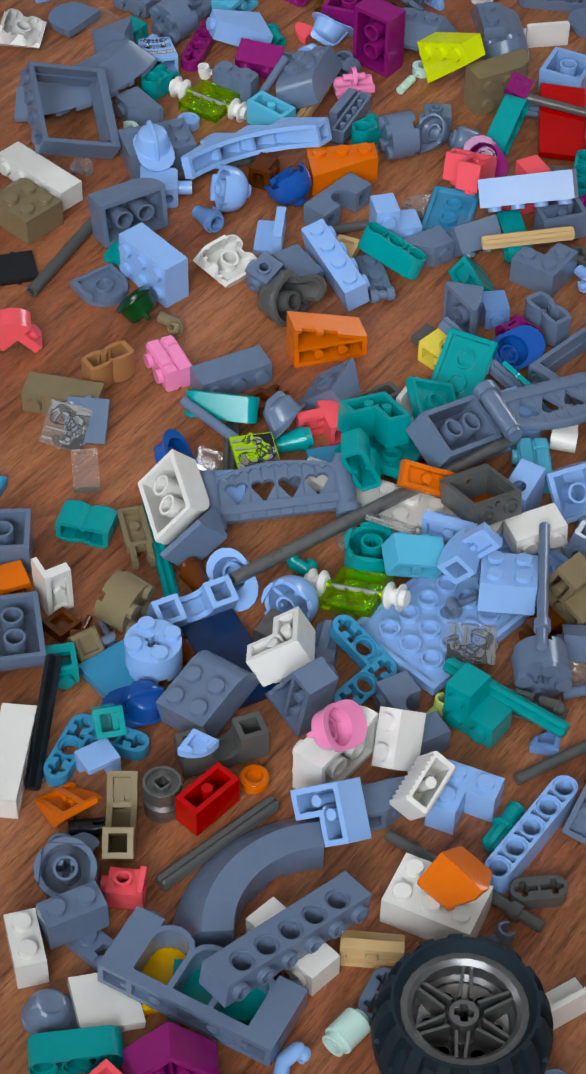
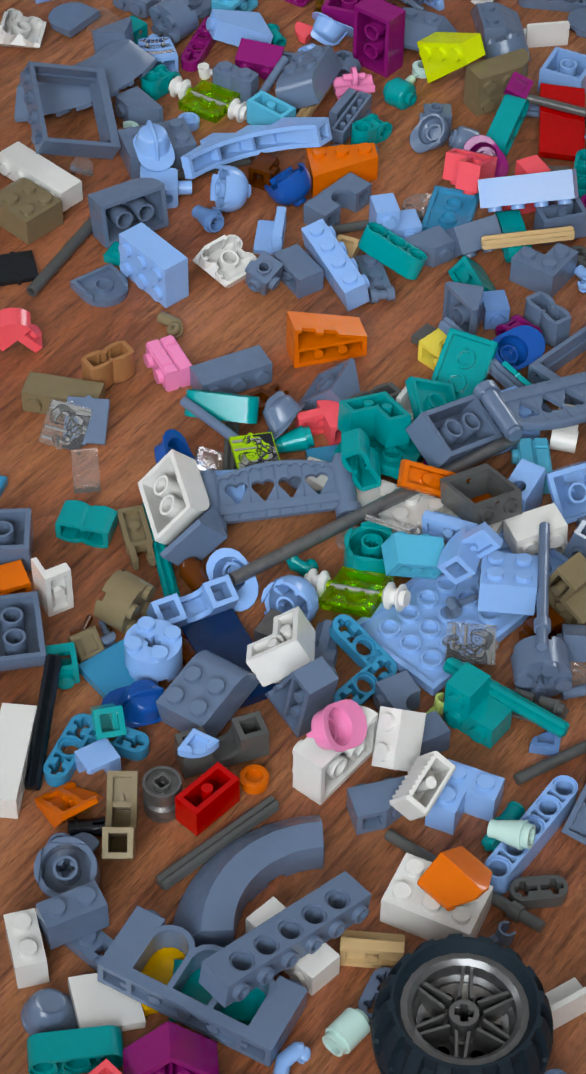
(60, 623): reddish brown tile -> none
(125, 887): coral brick -> none
(137, 305): dark green piece -> none
(289, 293): dark grey head -> none
(339, 808): light blue brick -> none
(398, 135): sand blue brick -> none
(400, 93): none -> teal head
(512, 832): none -> light aqua cone

